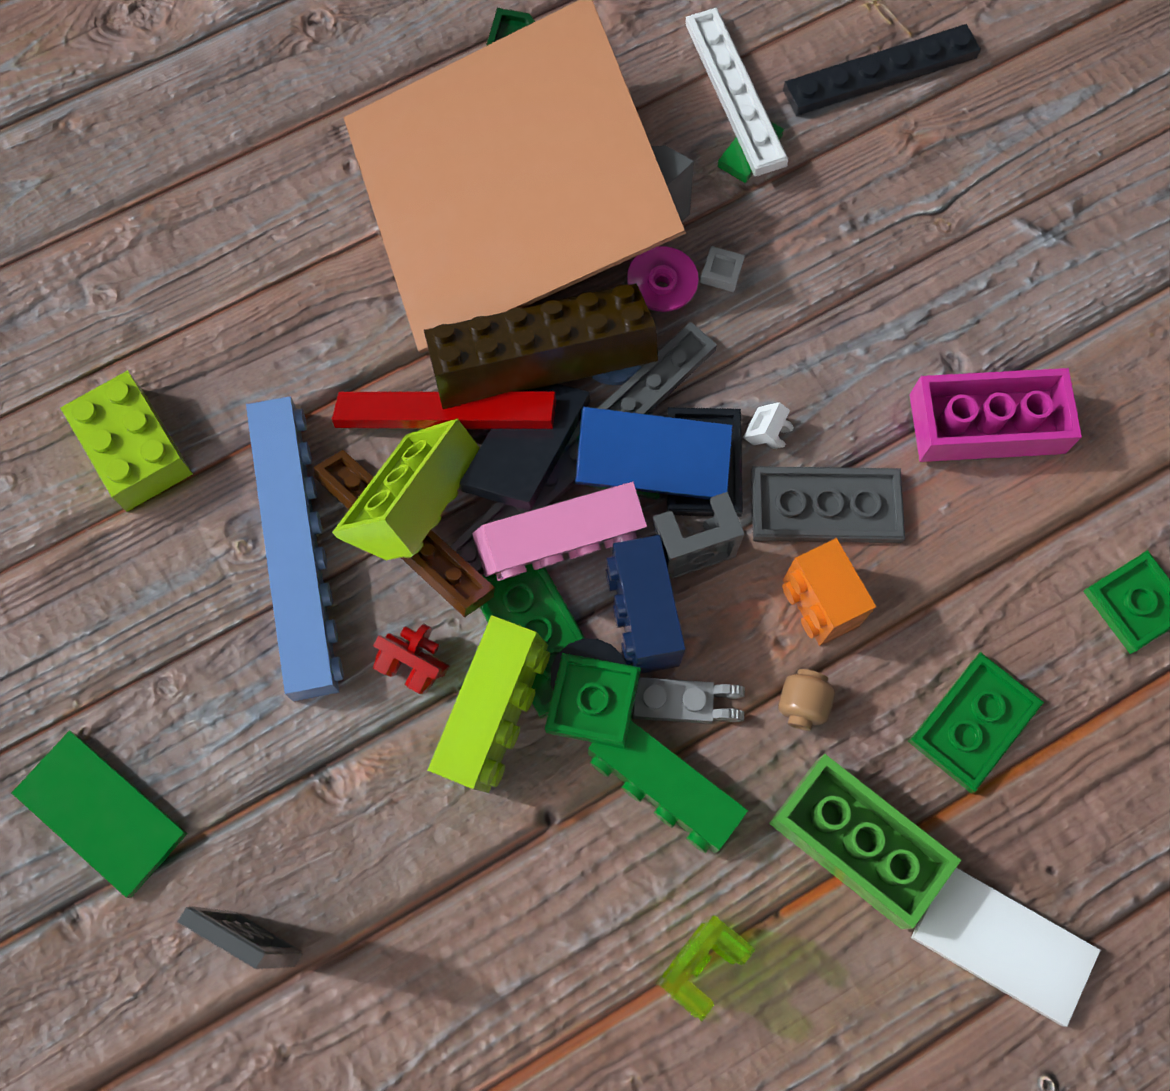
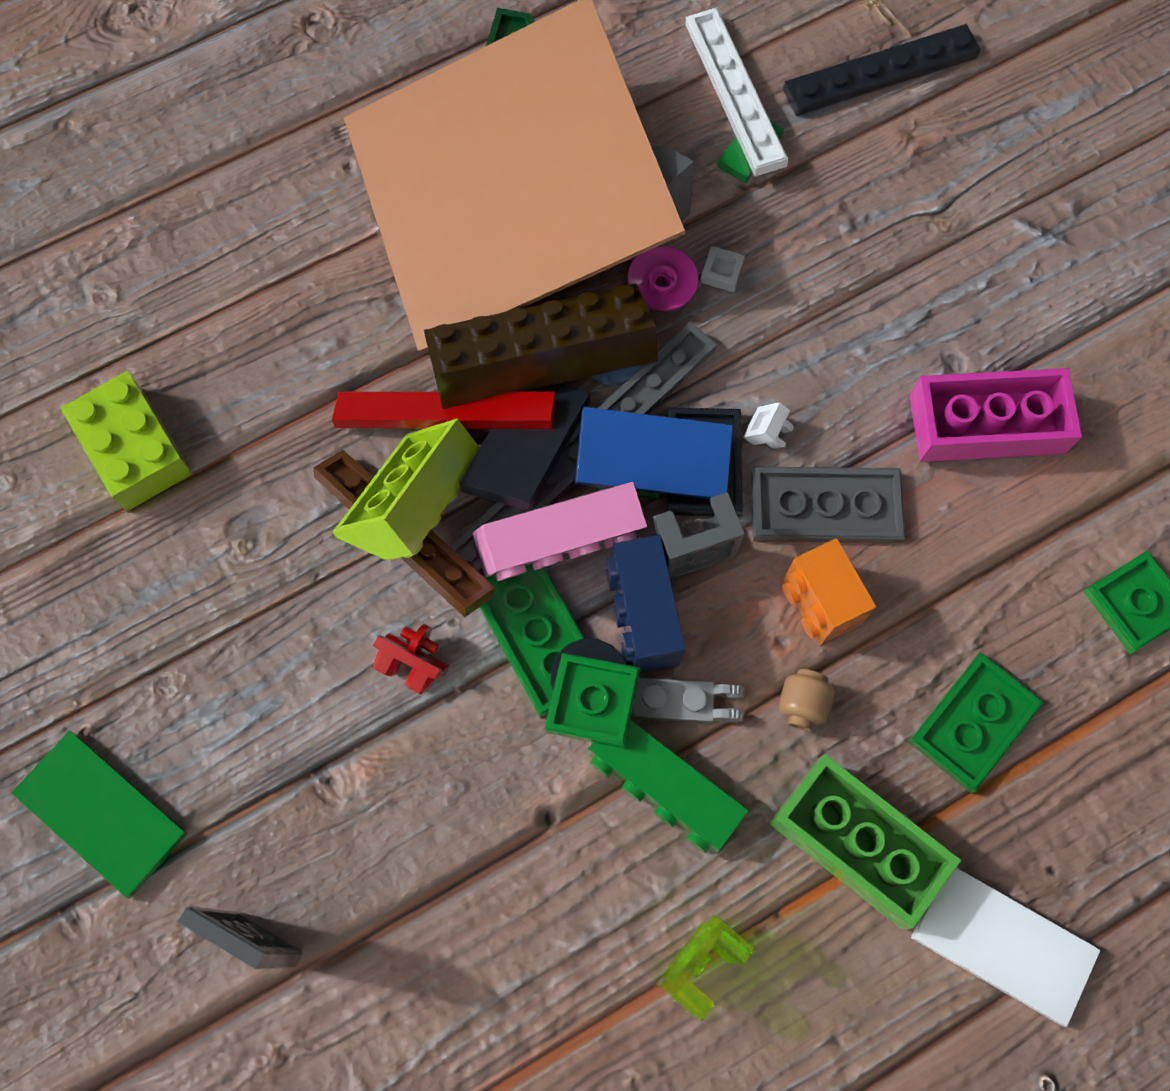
(293, 551): medium blue brick -> none
(490, 705): lime brick -> none

